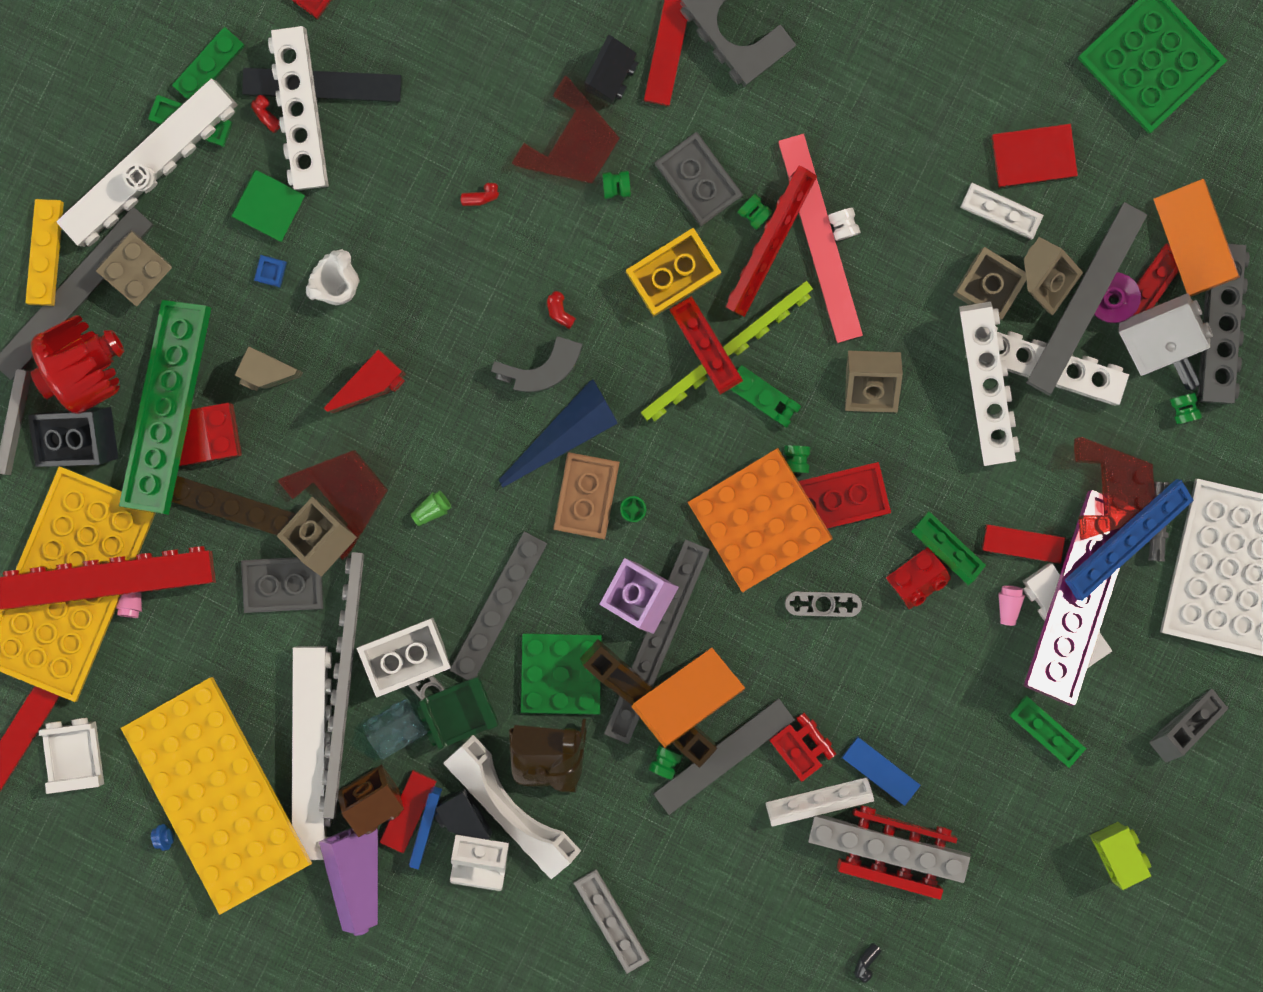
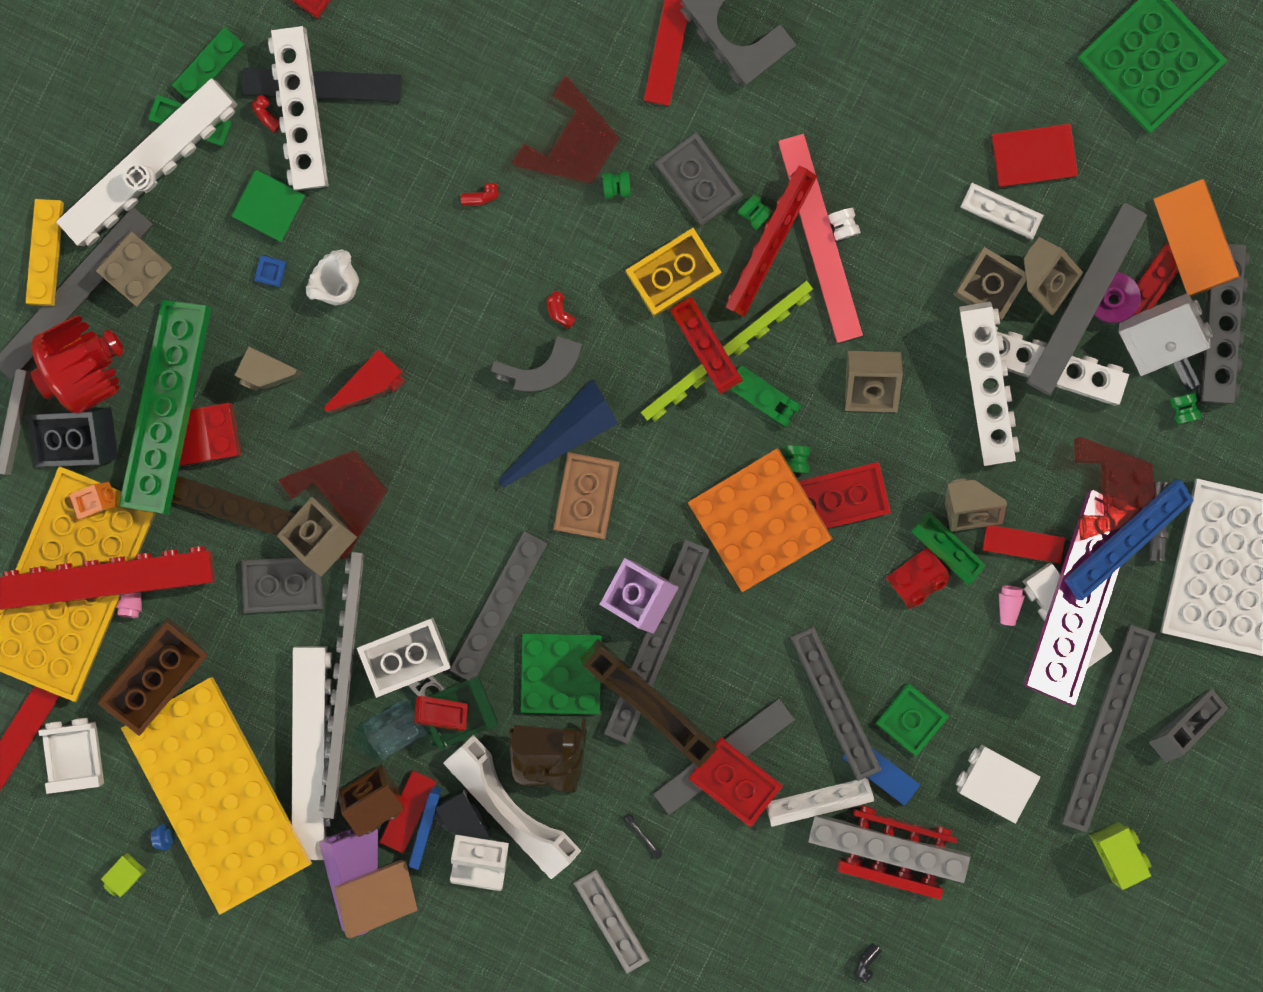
(93, 500): none -> orange bracket
(122, 875): none -> lime brick
(152, 676): none -> reddish brown slope
(375, 898): none -> medium nougat tile
(431, 508): bright green cone -> none
(441, 713): none -> red tile
(611, 70): black slope -> none
(633, 509): green wheel -> none
(656, 852): none -> black hinge
(665, 761): green wheel -> none
(688, 697): orange tile -> none
(736, 782): none -> red tile
(796, 752): red plate -> none
(835, 703): none -> dark grey tile
(843, 597): light grey beam -> none
(912, 719): none -> green tile
(972, 505): none -> dark tan slope
(997, 783): none -> white panel
(1047, 731): green plate -> none
(1108, 728): none -> dark grey plate

